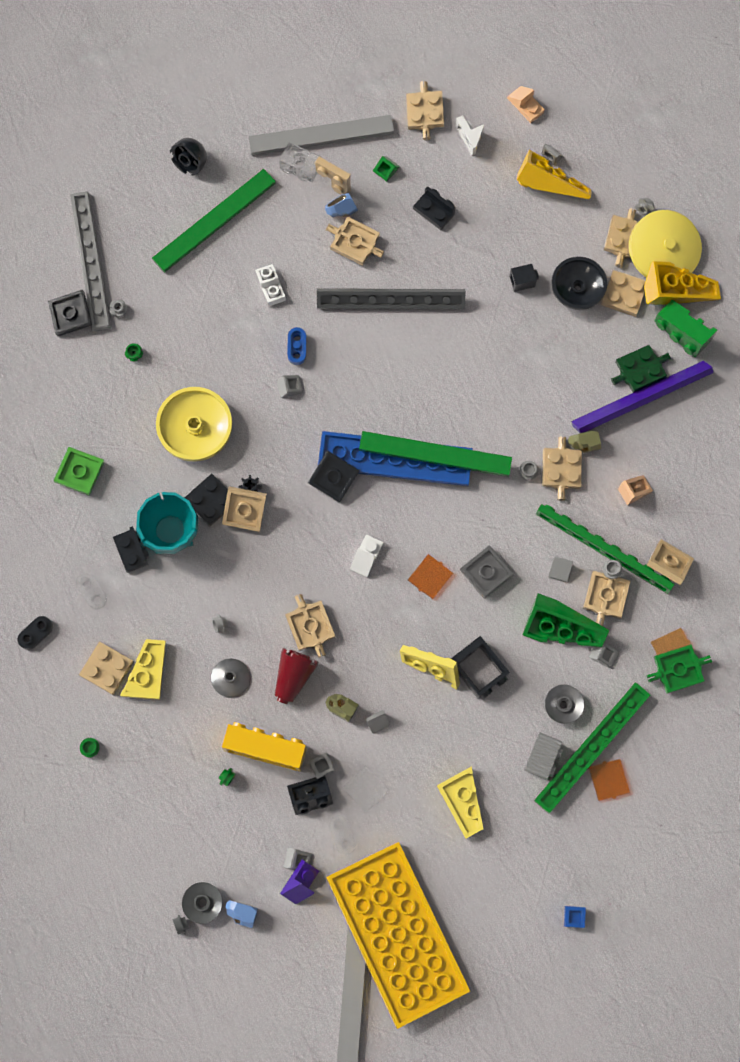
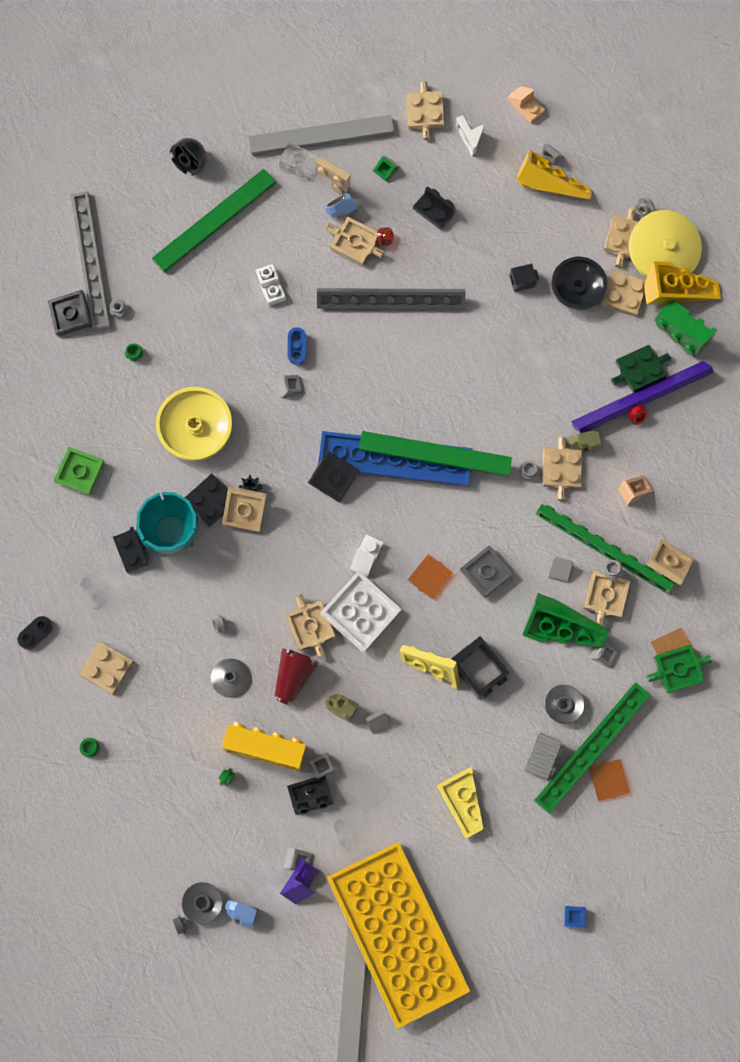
(147, 674): light yellow wing -> none
(360, 611): none -> white plate
(385, 236): none -> clear red tile
(638, 414): none -> red tile

